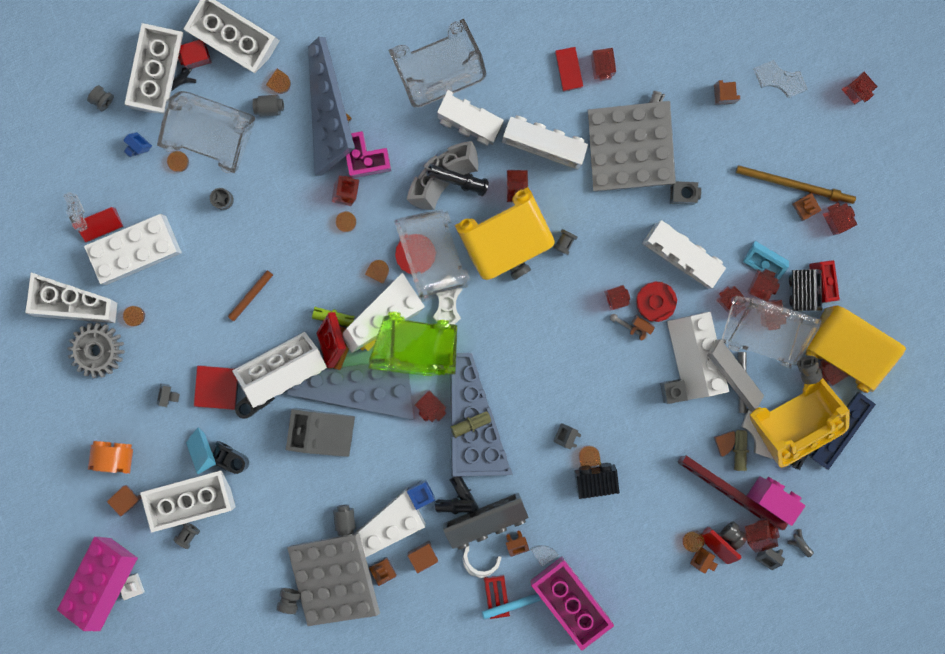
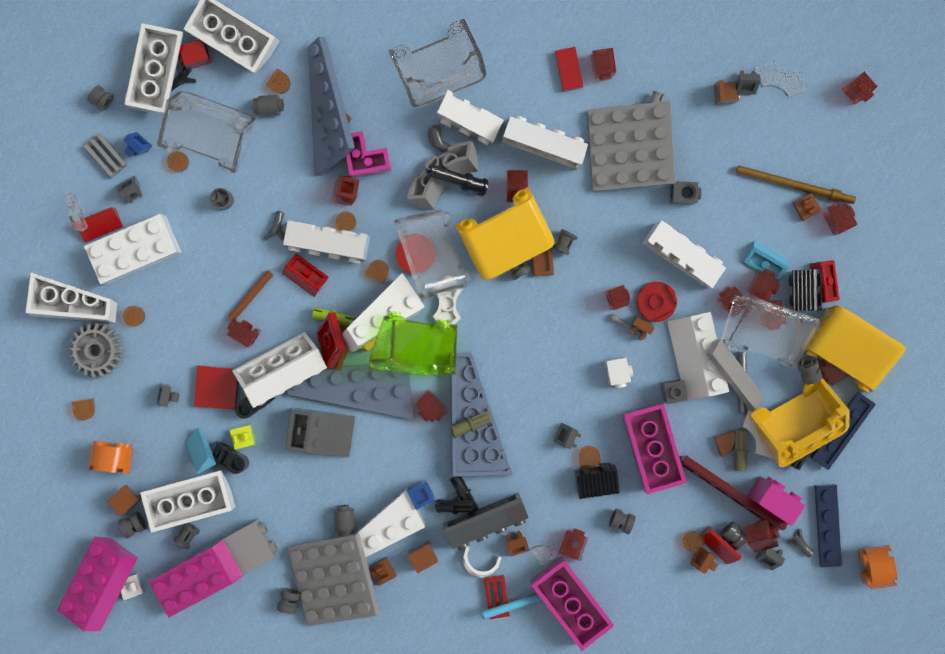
(84, 409): none -> clear orange tile
(94, 142): none -> light grey tile
(128, 187): none -> dark grey tile
(130, 525): none -> dark grey wheel
(196, 578): none -> dark pink brick
(242, 437): none -> neon yellow tile
(243, 332): none -> clear red brick
(251, 546): none -> light grey panel
(276, 227): none -> dark grey bar
(305, 275): none -> red slope
(327, 241): none -> white wedge
(435, 138): none -> dark grey arm
(543, 264): none -> dark orange tile
(566, 548): none -> clear red brick
(618, 372): none -> white brick
(622, 521): none -> dark grey wheel
(653, 448): none -> dark pink brick
(747, 83): none -> dark grey tile
(828, 525): none -> dark blue plate
(878, 567): none -> orange brick

